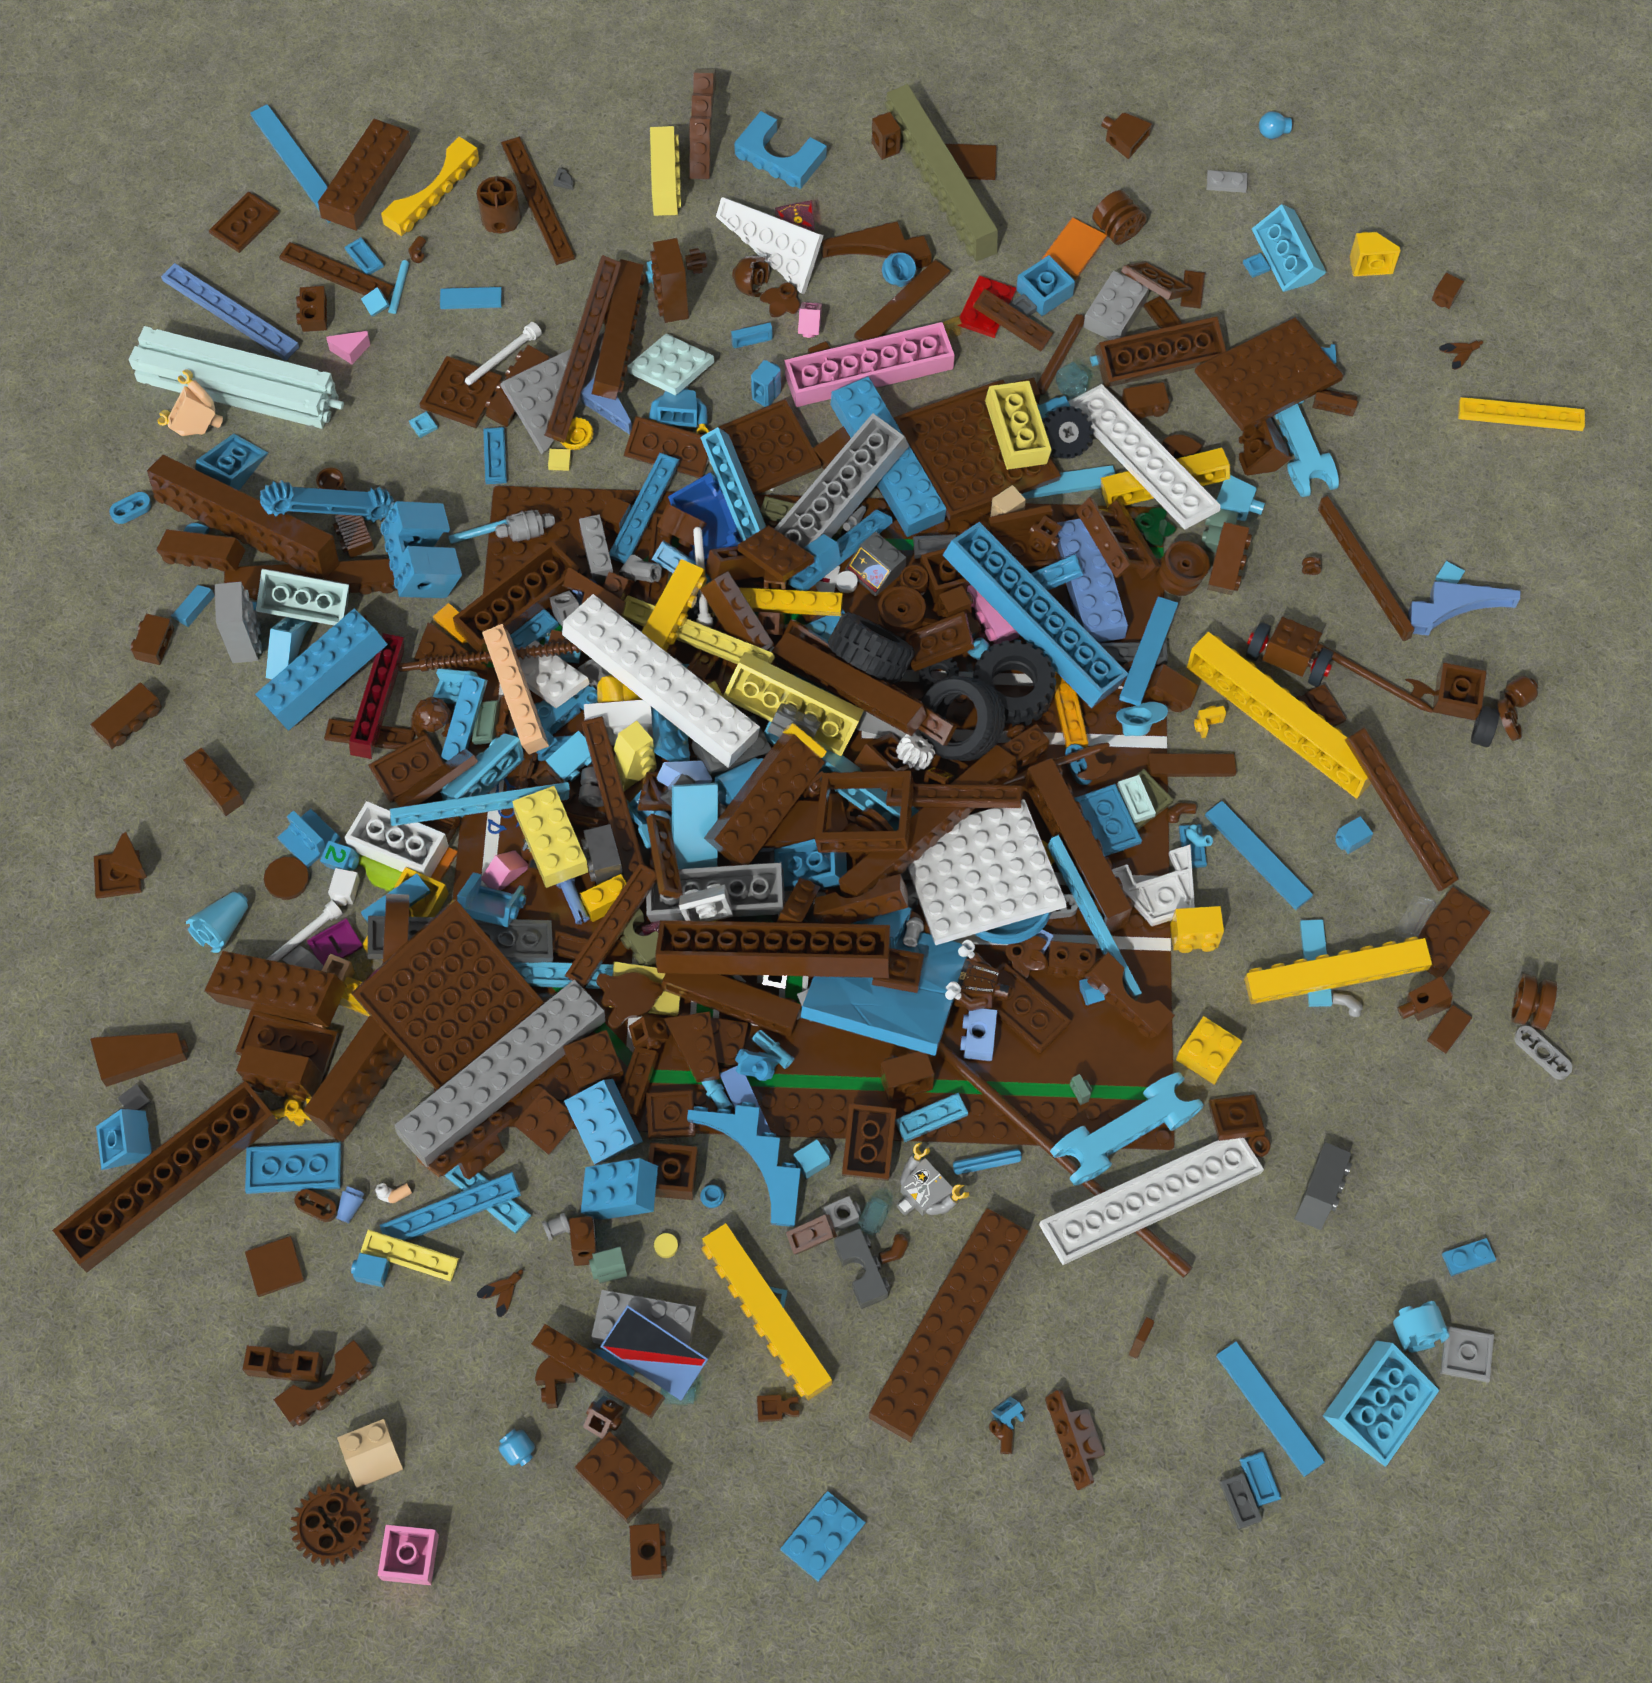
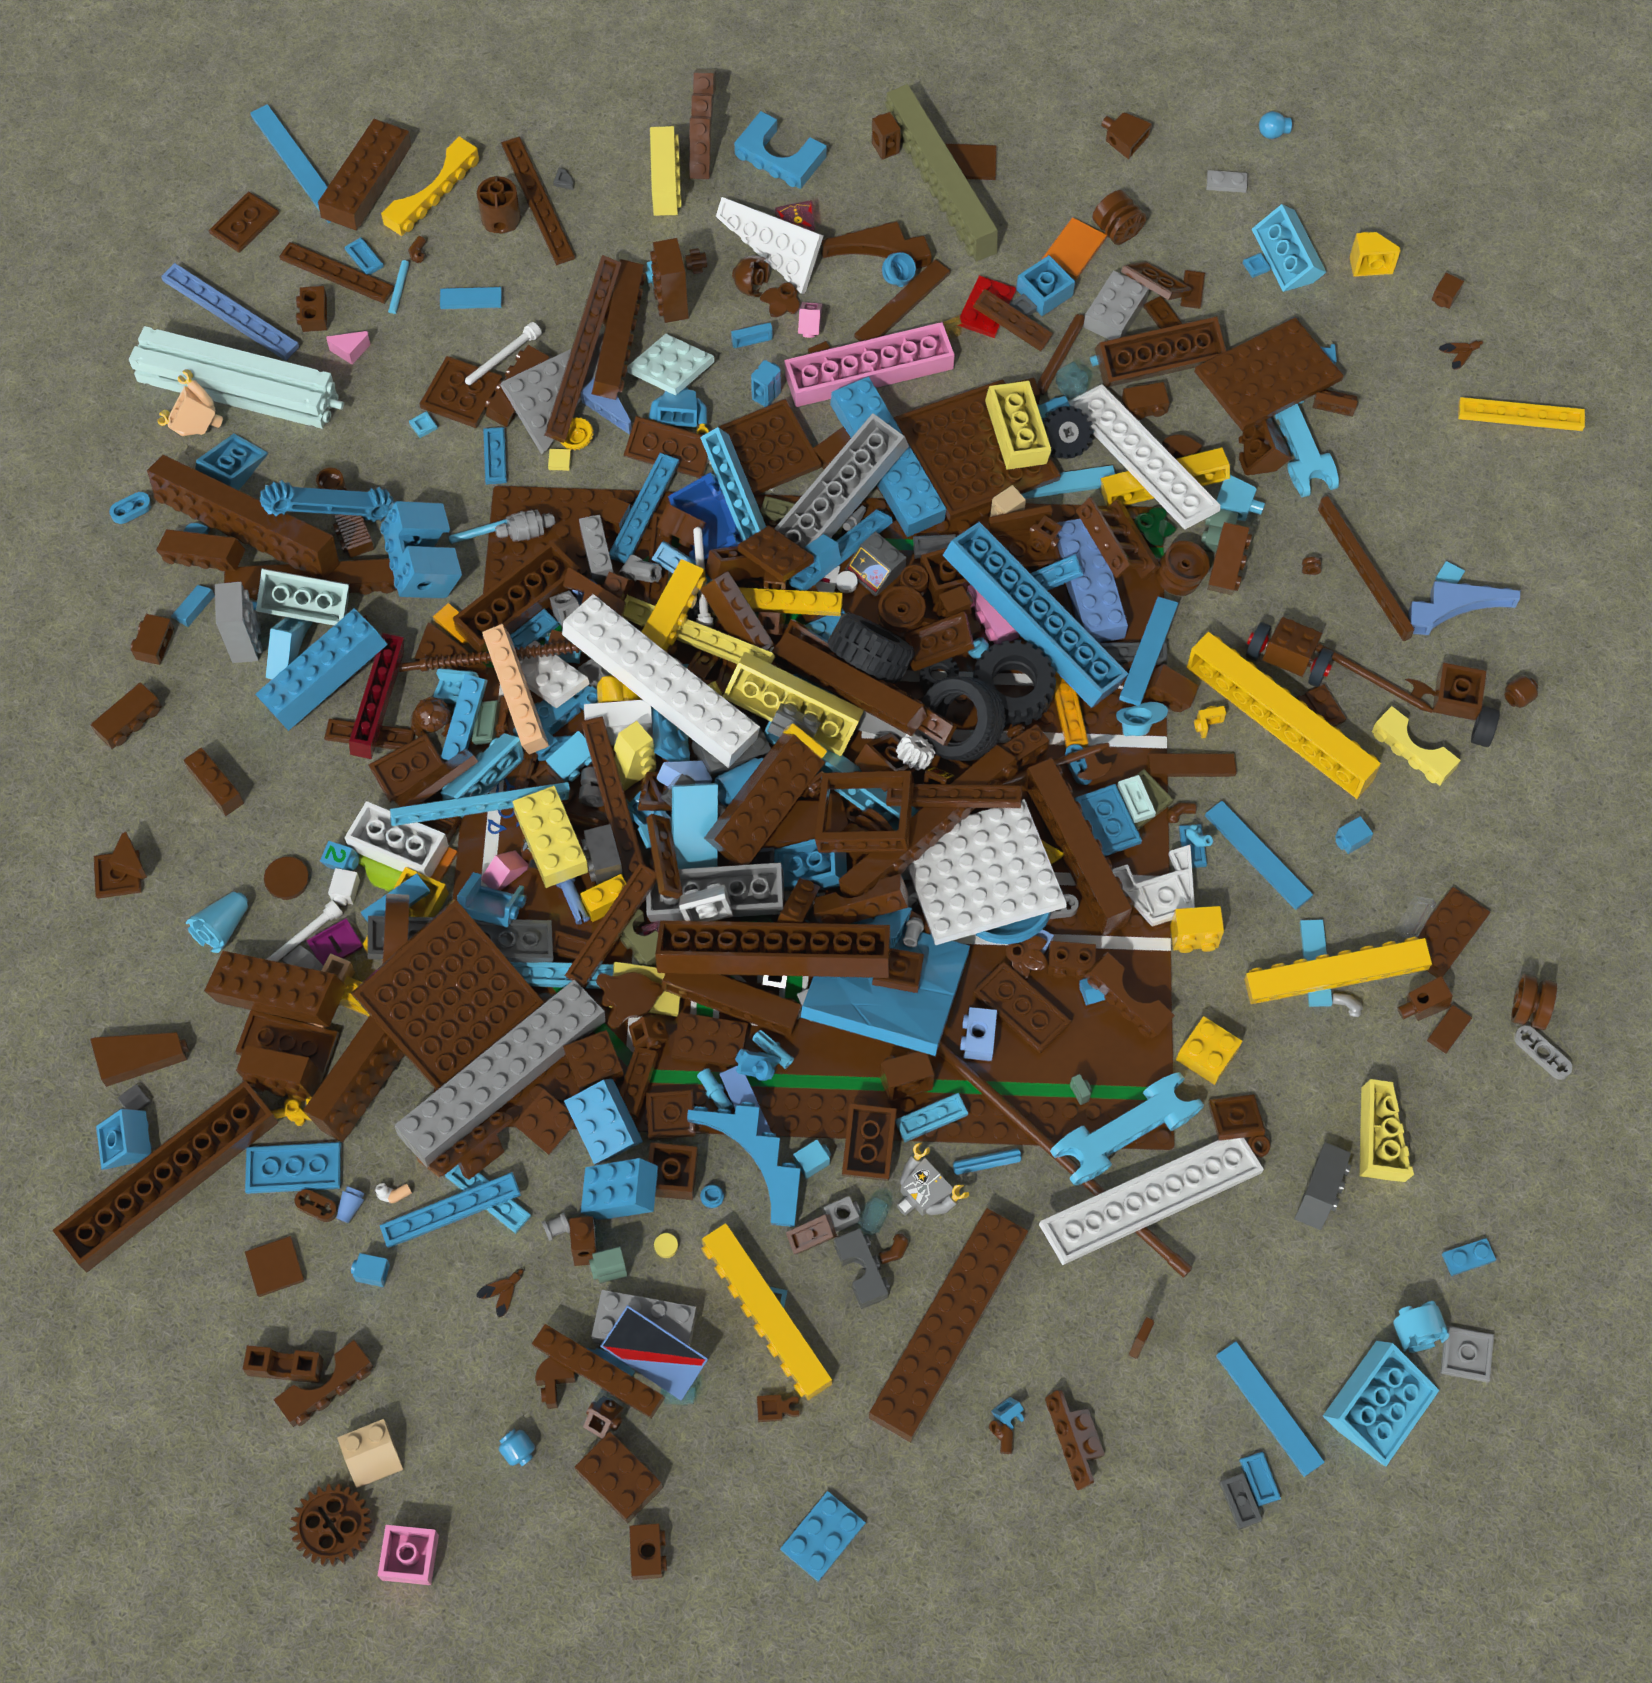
(307, 836): dark azure bracket -> none
(375, 302): medium azure tile -> none
(410, 1255): light yellow tile -> none
(696, 1042): reddish brown wing -> none
(977, 982): reddish brown torso -> none
(1090, 911): medium azure tile -> none
(1381, 1134): none -> light yellow wedge
(1401, 809): reddish brown tile -> none
(1435, 764): none -> light yellow arch
(1509, 719): reddish brown tile -> none

